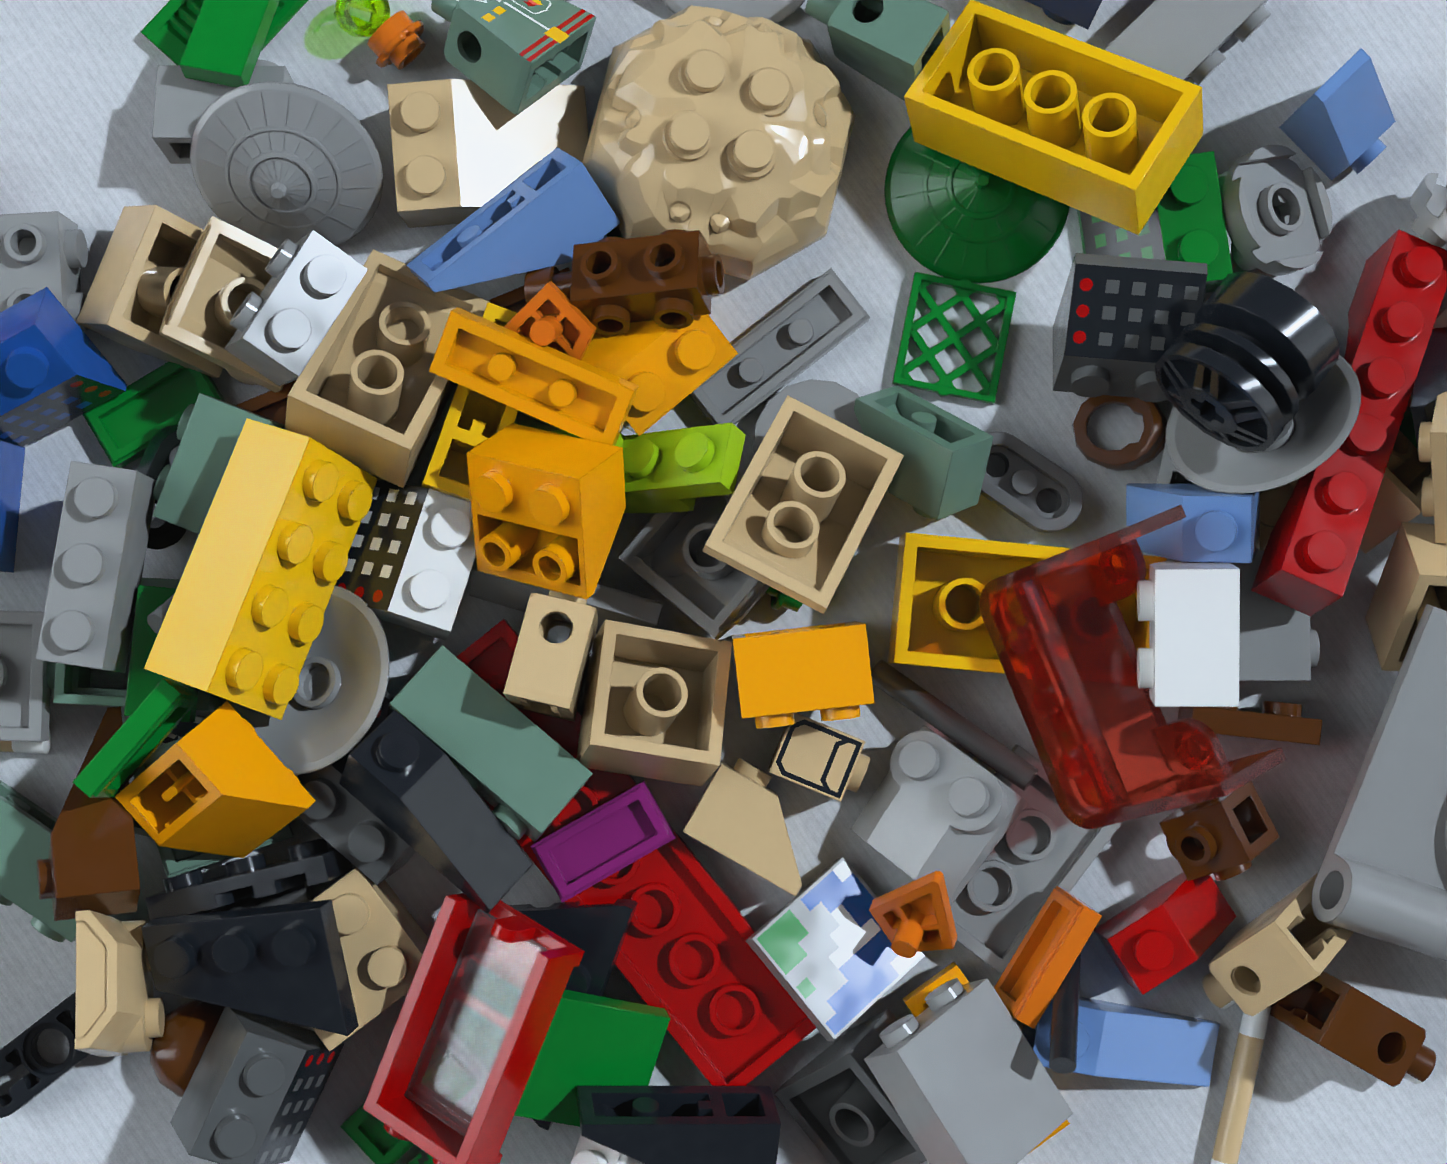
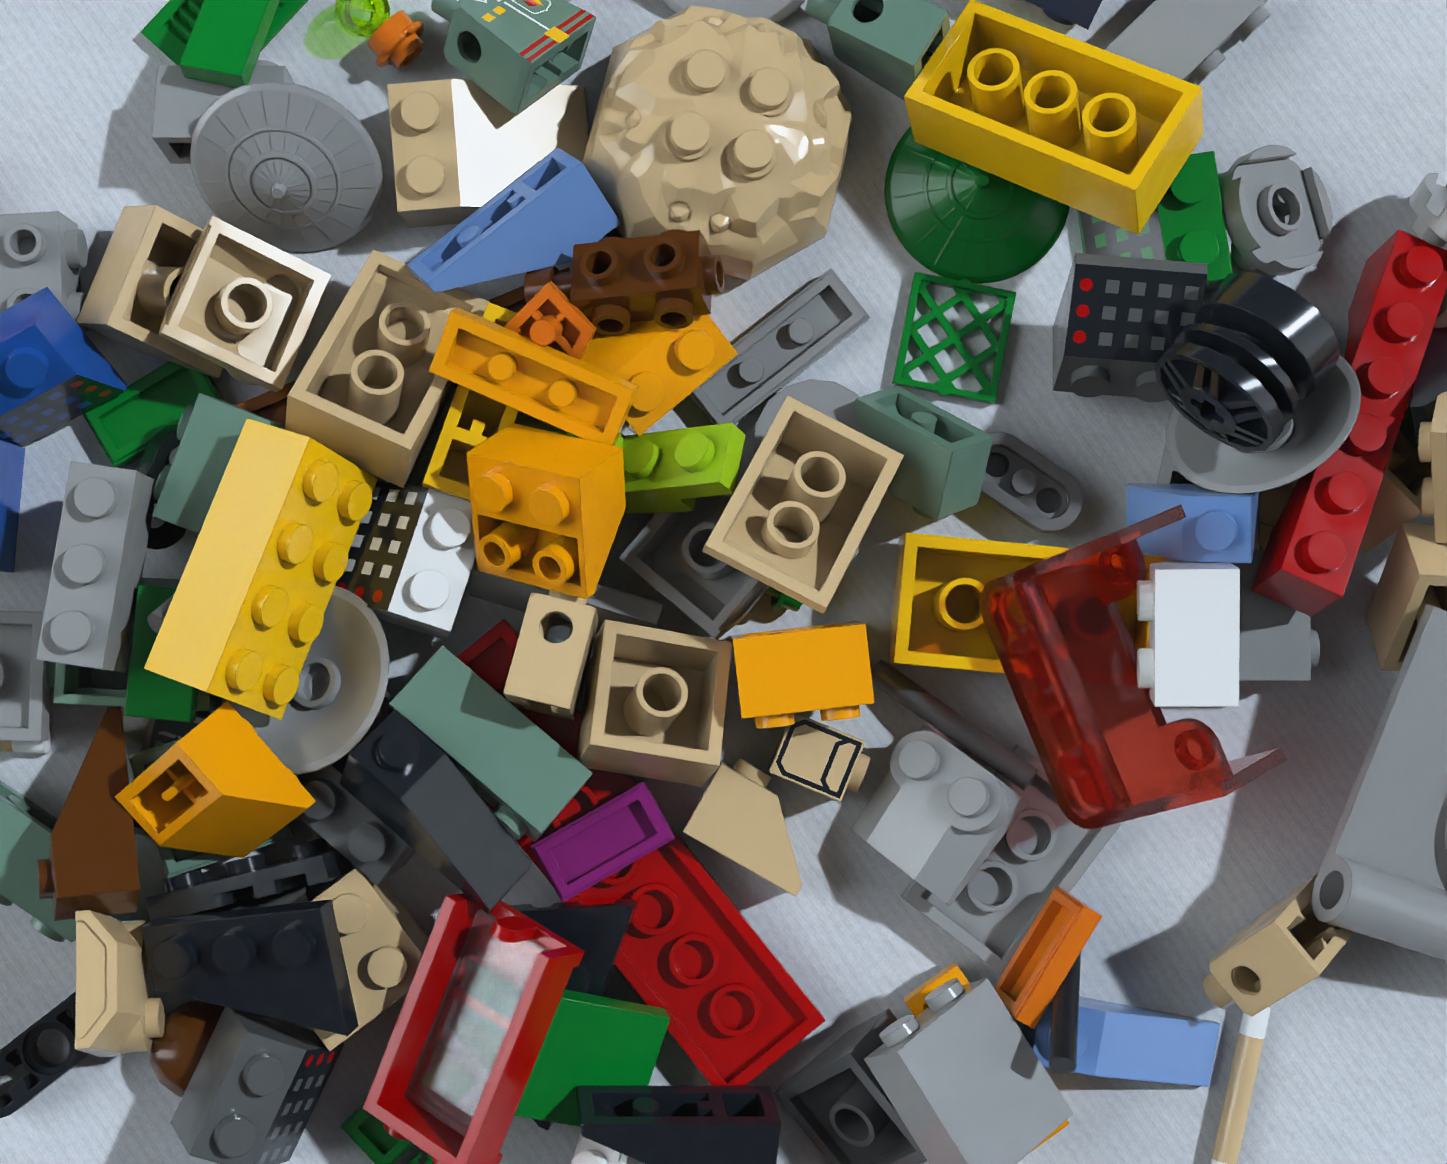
(136, 739): green tile -> none
(296, 307): brick -> none
(831, 950): tile -> none
(917, 916): orange piece -> none
(1132, 455): reddish brown piece -> none
(1165, 930): red slope -> none
(1220, 834): reddish brown brick -> none
(1276, 722): reddish brown plate -> none
(1343, 119): medium blue slope -> none
(1358, 1030): reddish brown torso -> none

